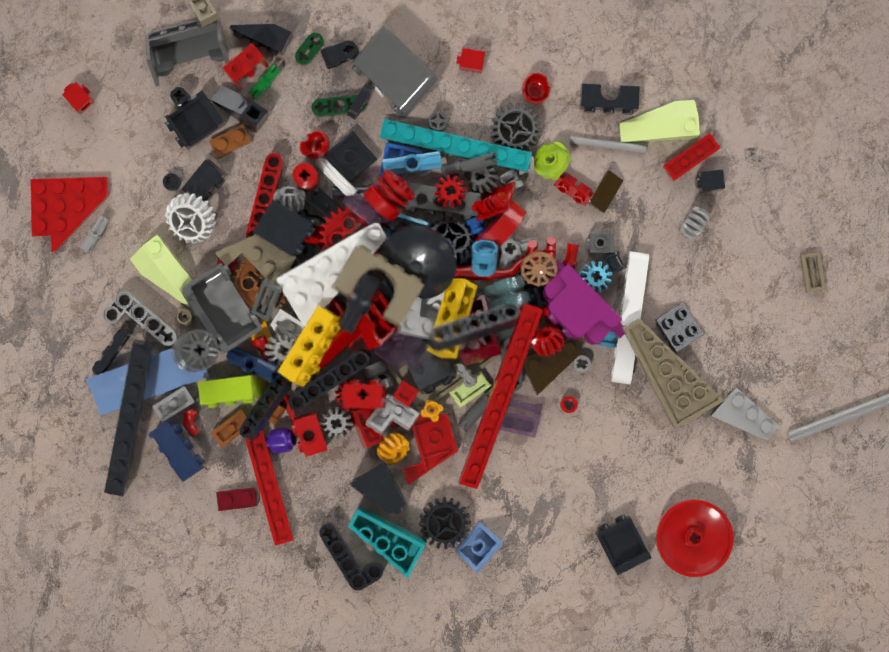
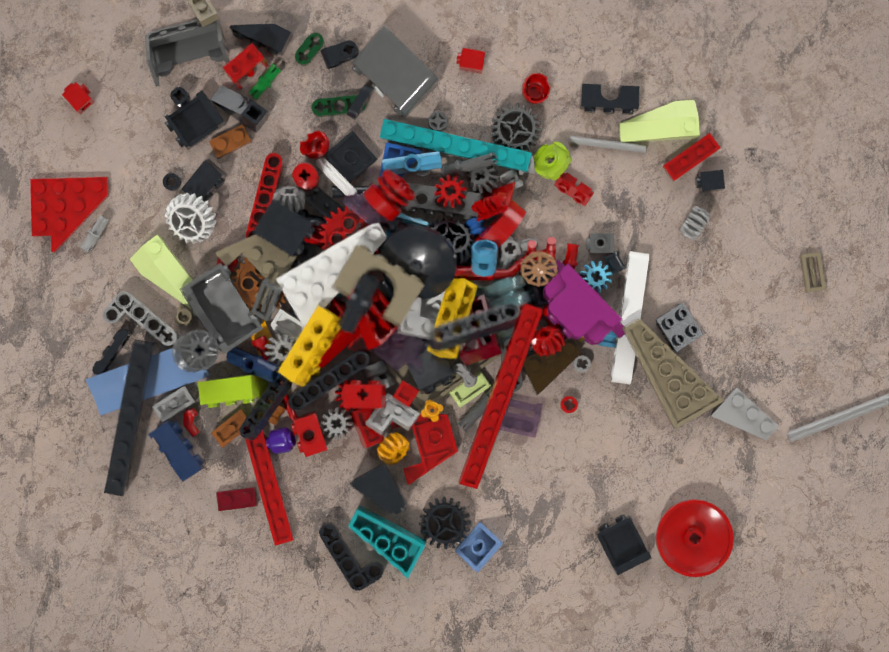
(606, 191): dark brown slope -> none

